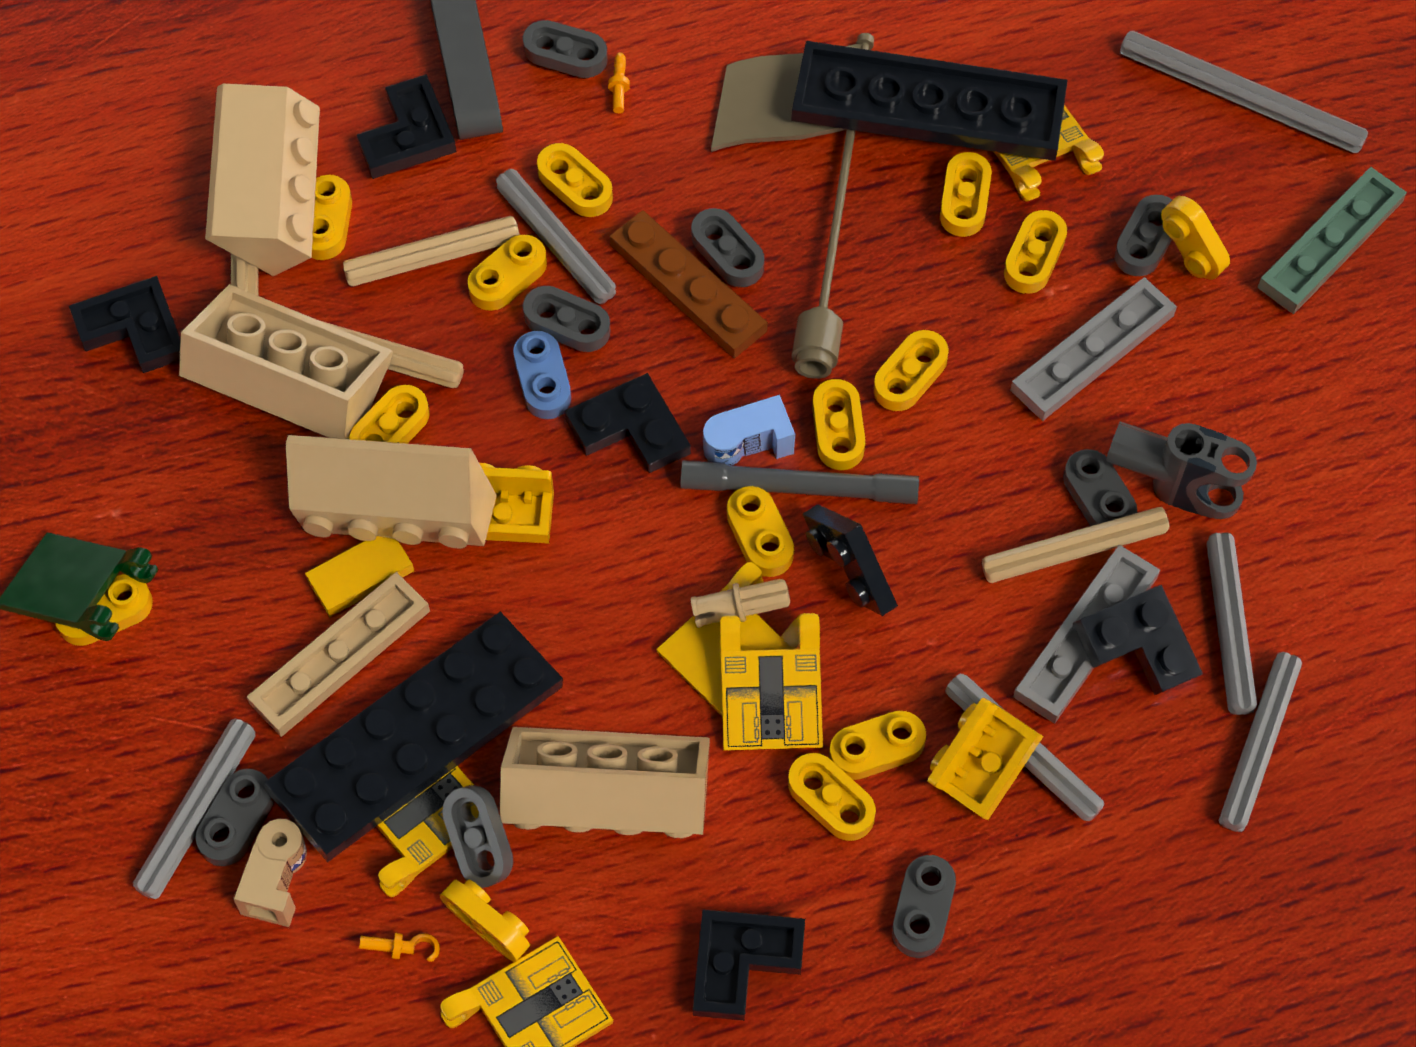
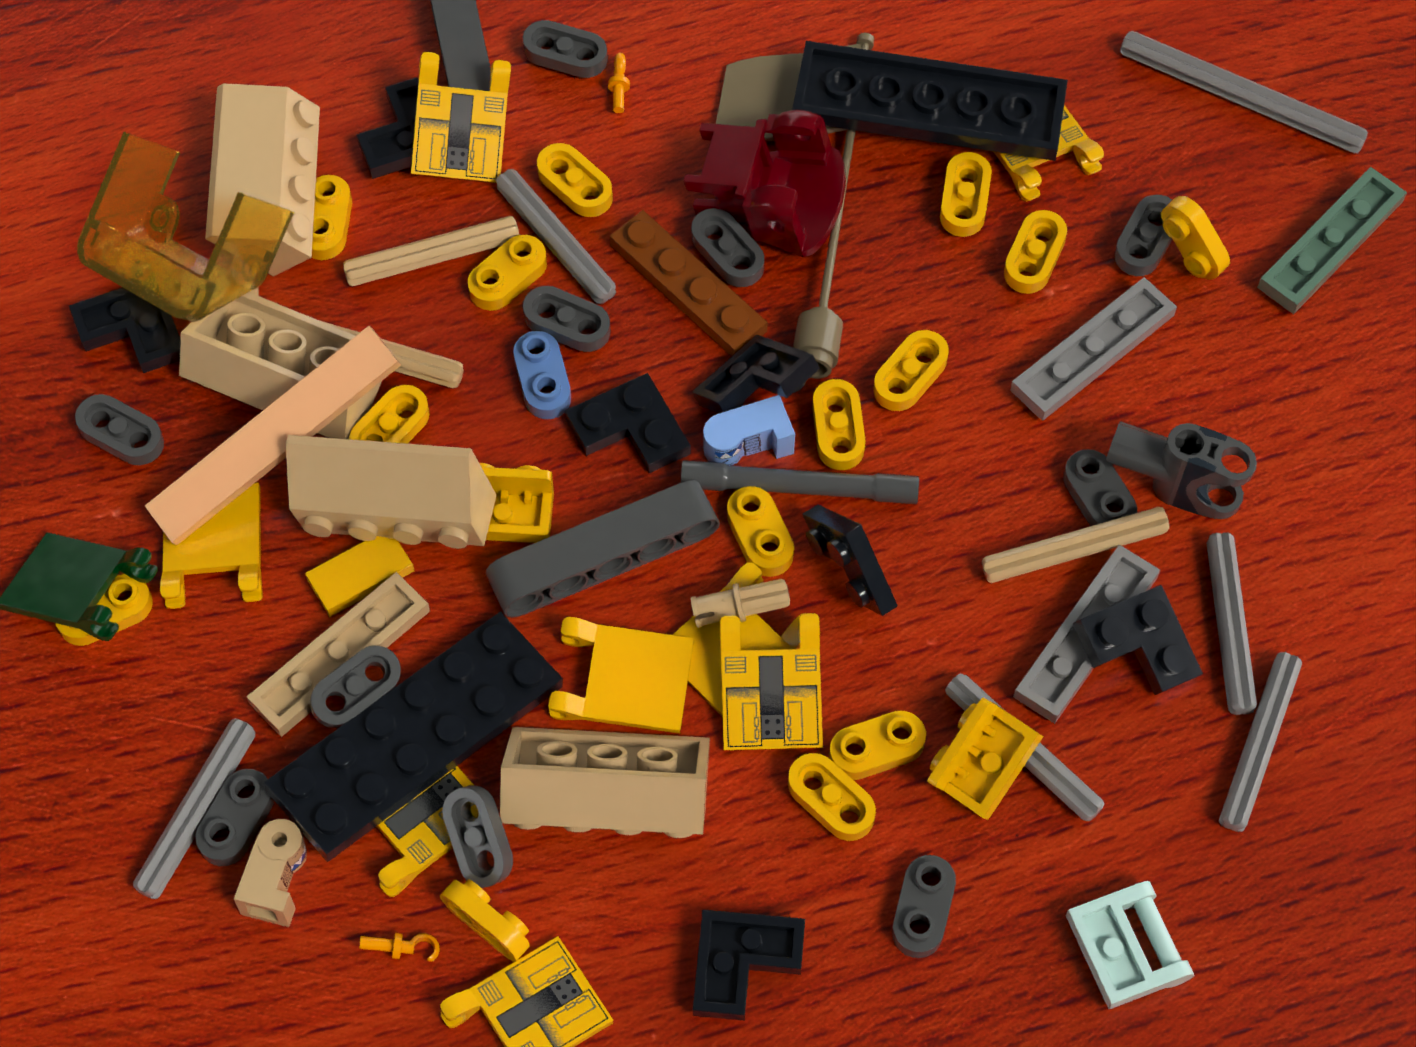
(122, 432): none -> dark grey plate
(134, 227): none -> clear yellow windscreen
(221, 544): none -> yellow flag
(262, 441): none -> light nougat tile
(354, 687): none -> dark grey plate
(459, 128): none -> yellow flag
(602, 548): none -> dark grey beam
(632, 677): none -> yellow flag
(756, 365): none -> black plate
(782, 195): none -> dark red piece
(1115, 952): none -> light aqua plate

